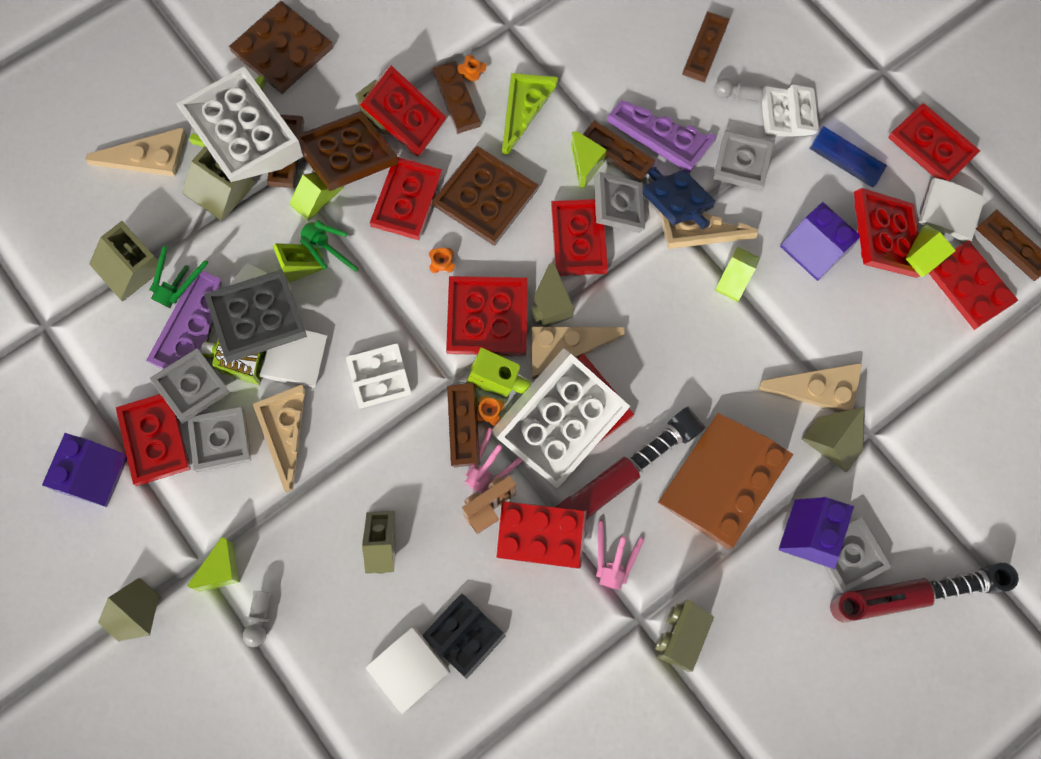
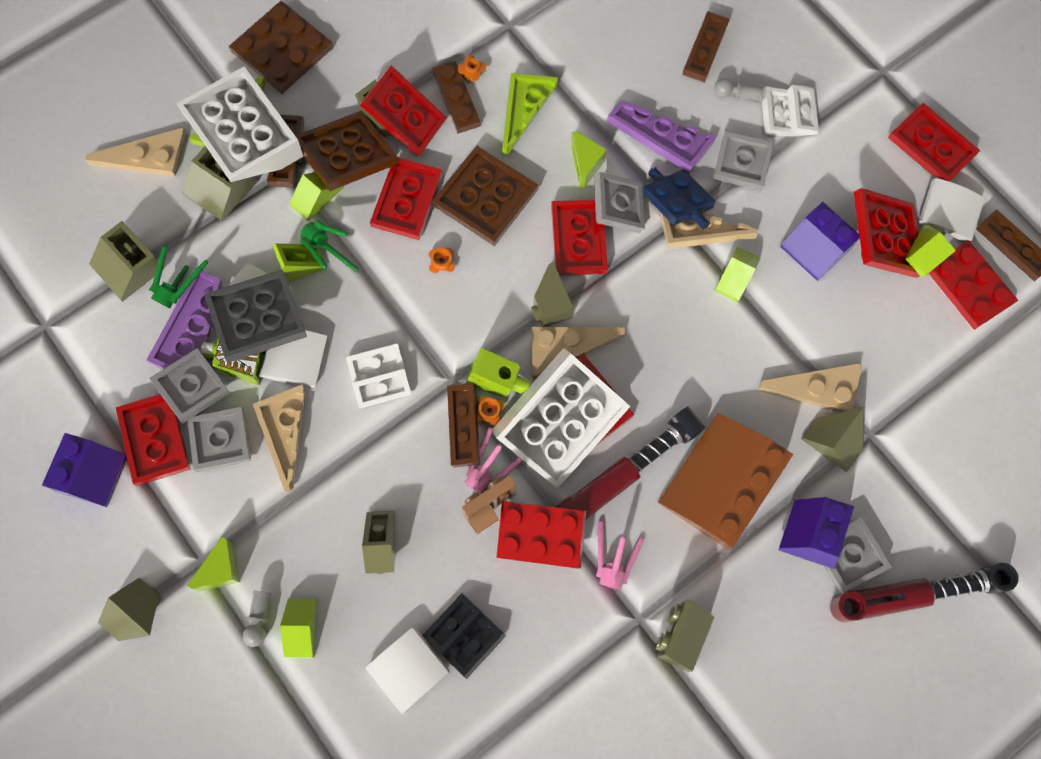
(299, 628): none -> lime slope
(487, 315): red plate -> none
(620, 152): reddish brown plate -> none
(848, 156): clear blue tile -> none

